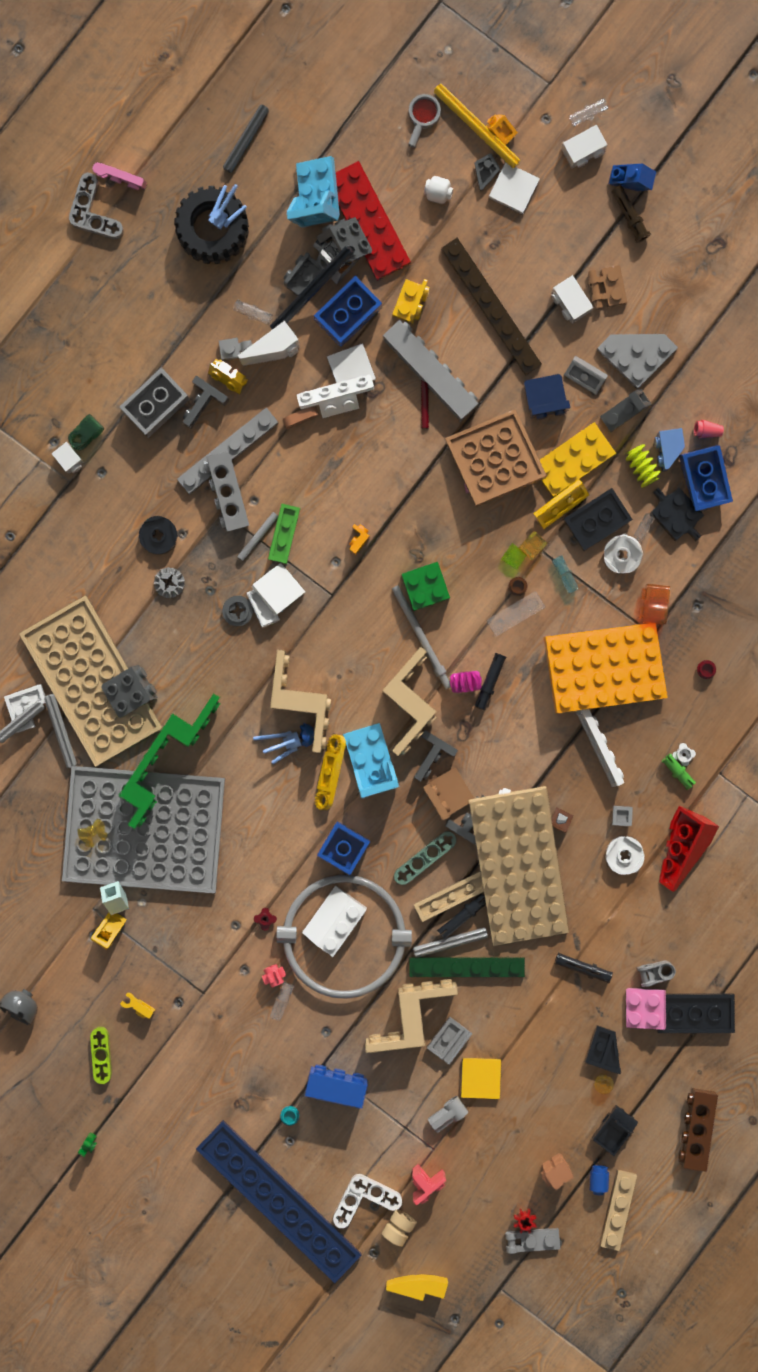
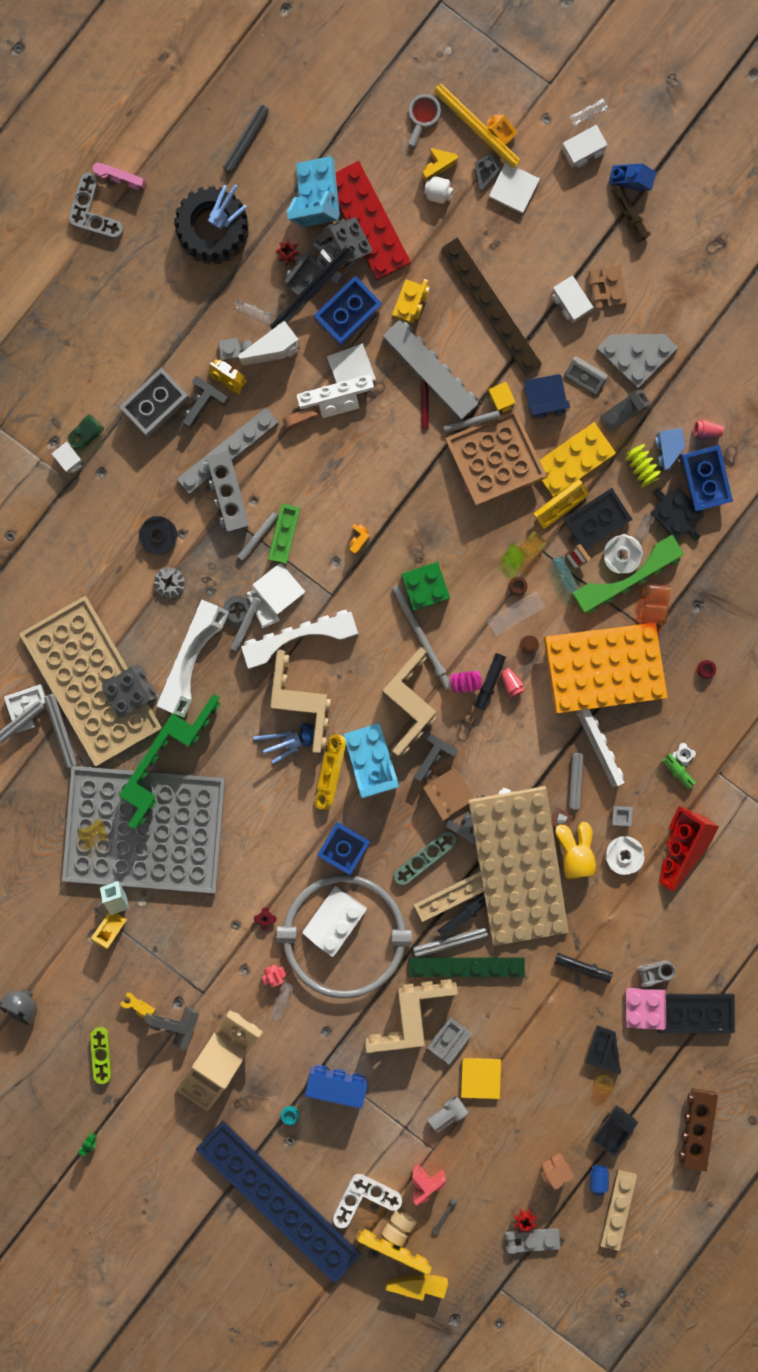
(177, 691): none -> white arch
(181, 1029): none -> dark grey bracket
(219, 1060): none -> tan bracket
(245, 624): none -> light grey bar
(260, 652): none -> white arch
(282, 250): none -> red gear
(400, 1253): none -> yellow plate
(436, 1230): none -> dark grey hinge
(443, 162): none -> yellow slope
(472, 421): none -> light grey bar
(502, 398): none -> yellow brick
(512, 684): none -> coral cone
(529, 645): none -> reddish brown plate
(576, 778): none -> light grey axle
(577, 557): none -> tile
(578, 860): none -> yellow piece
(661, 554): none -> bright green arch

